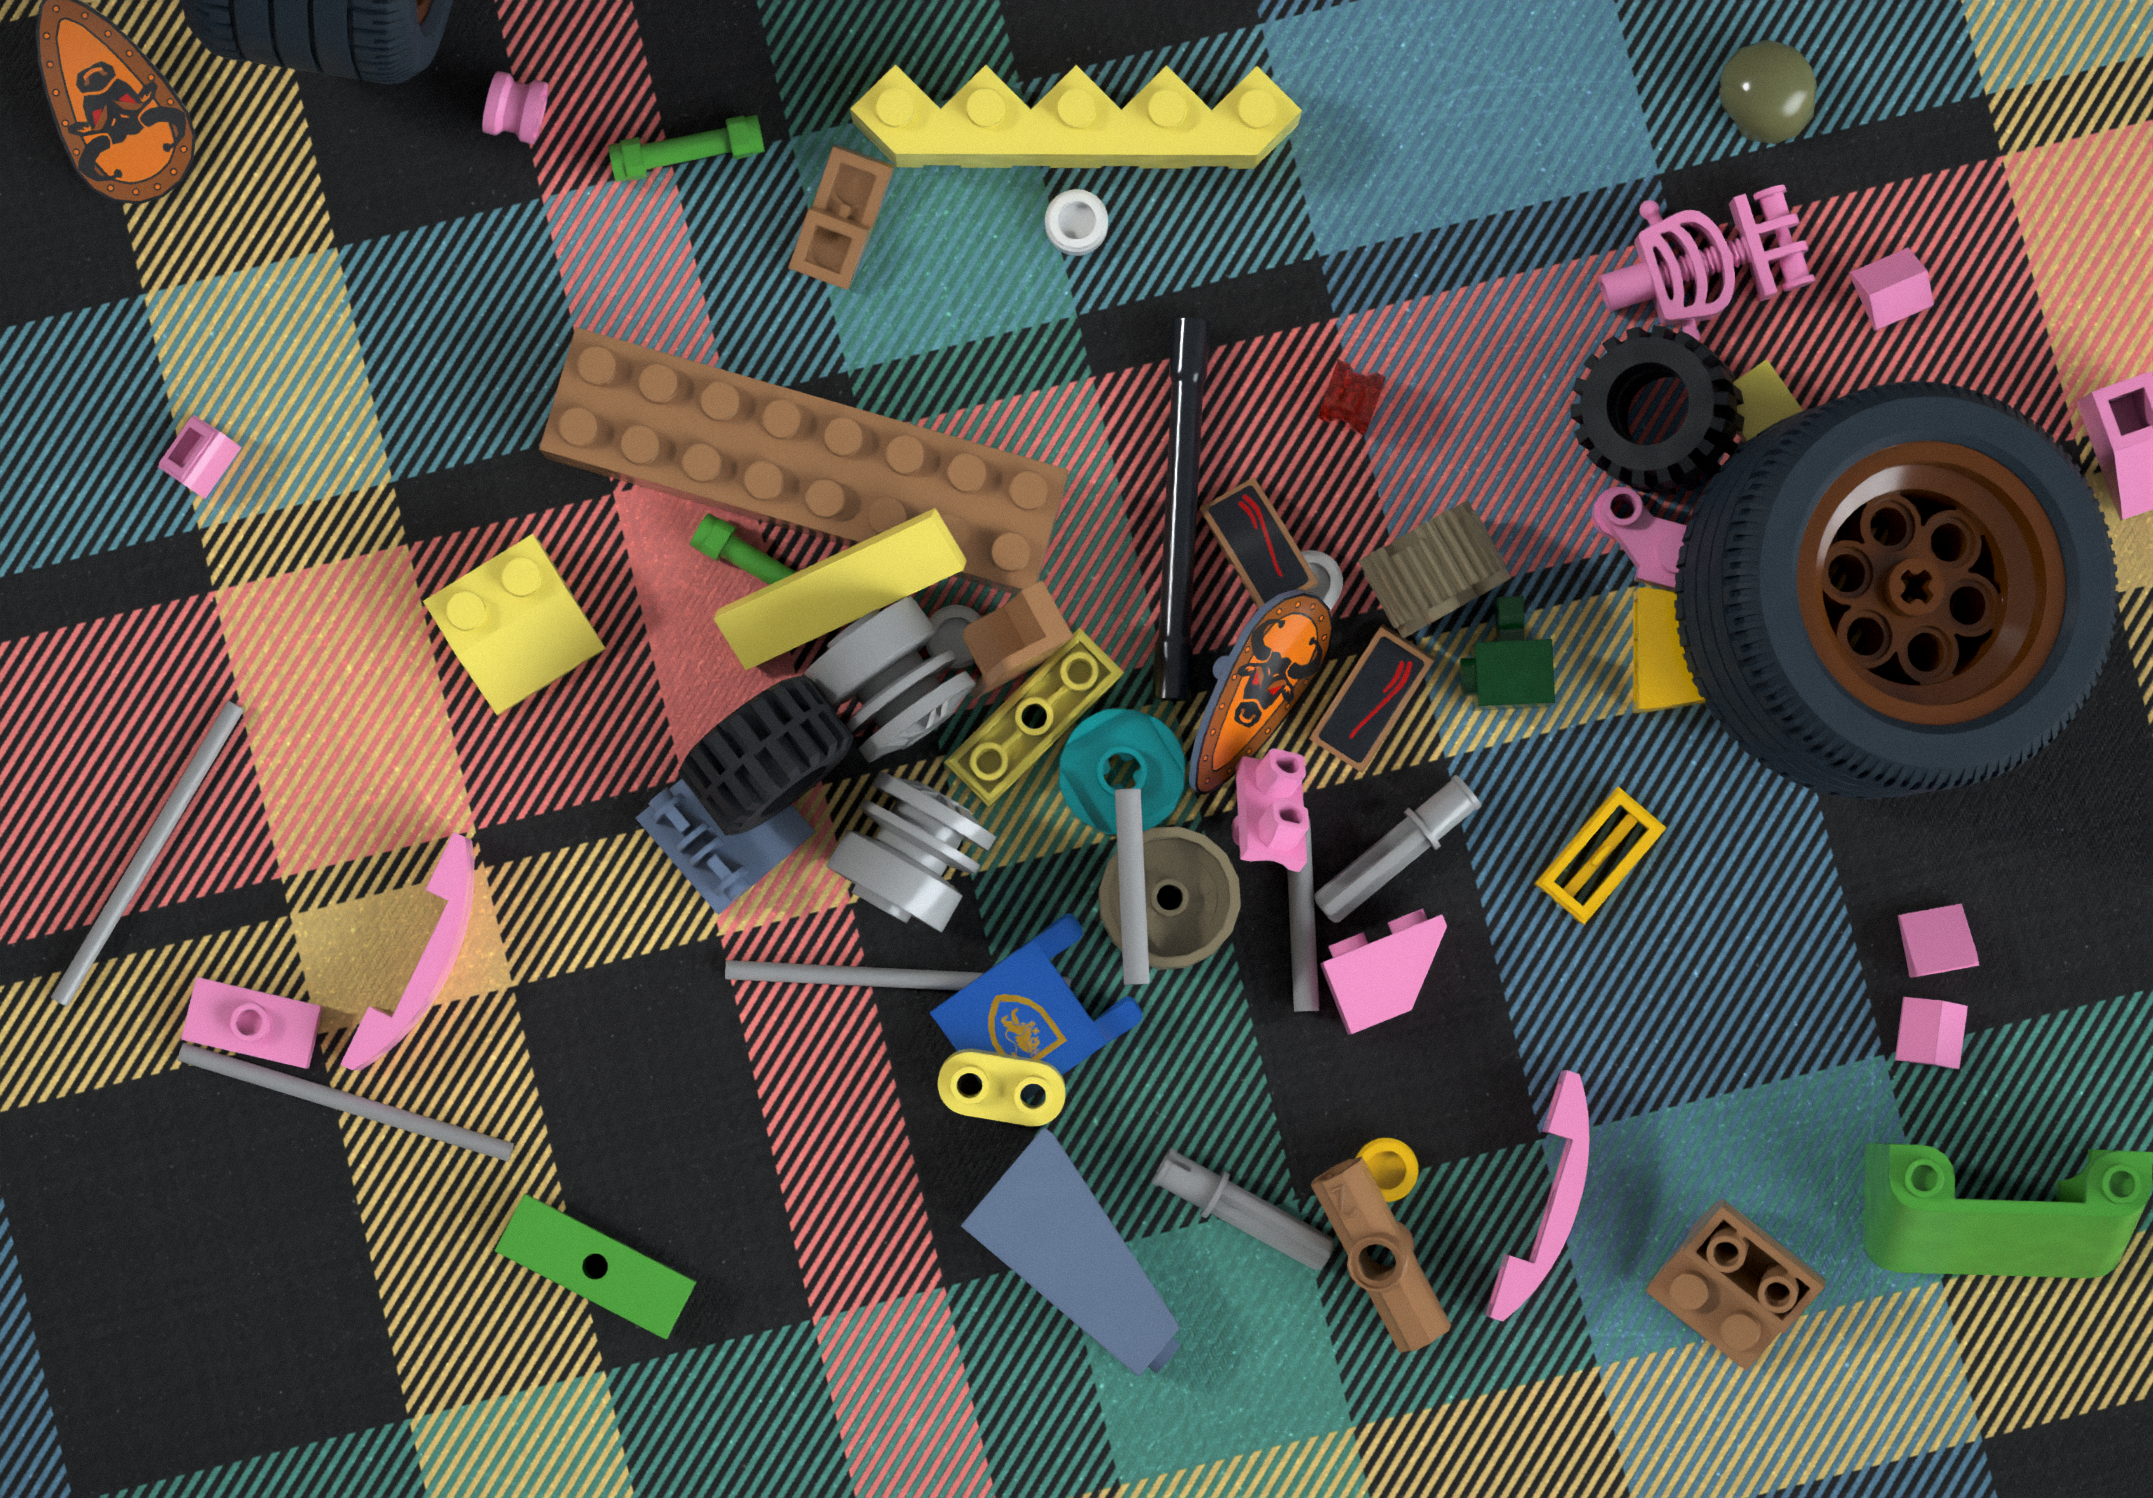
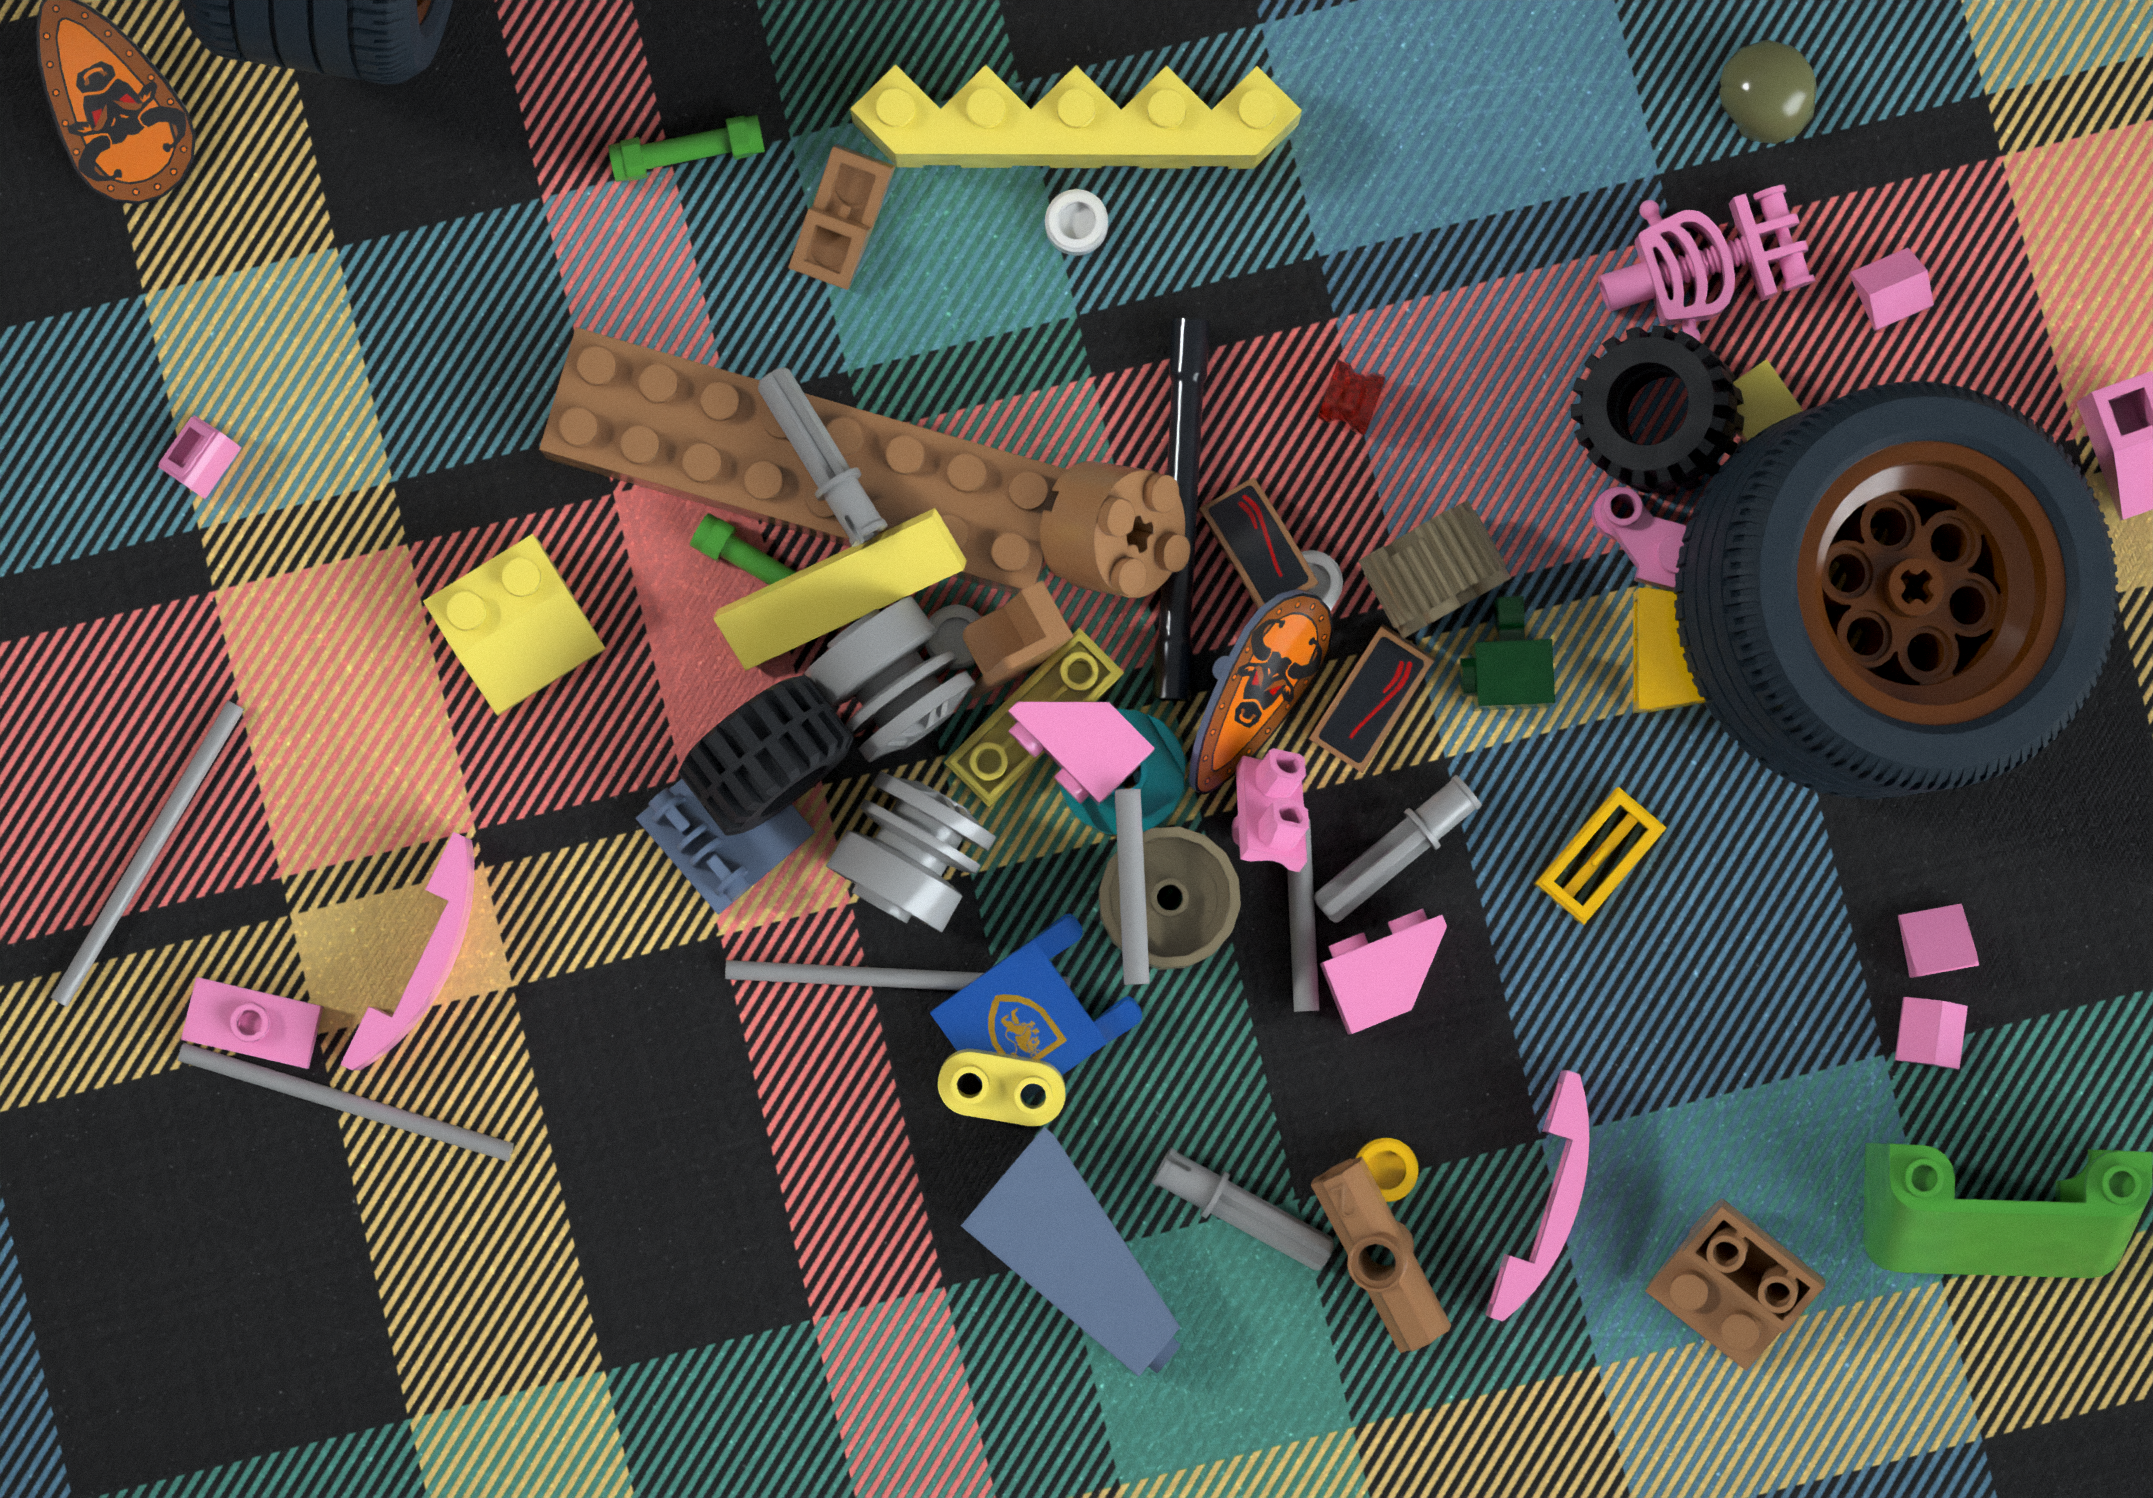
(515, 107): bright pink wheel -> none
(558, 1250): bright green tile -> none
(821, 457): none -> light grey axle
(1085, 740): none -> bright pink slope
(1115, 529): none -> medium nougat brick

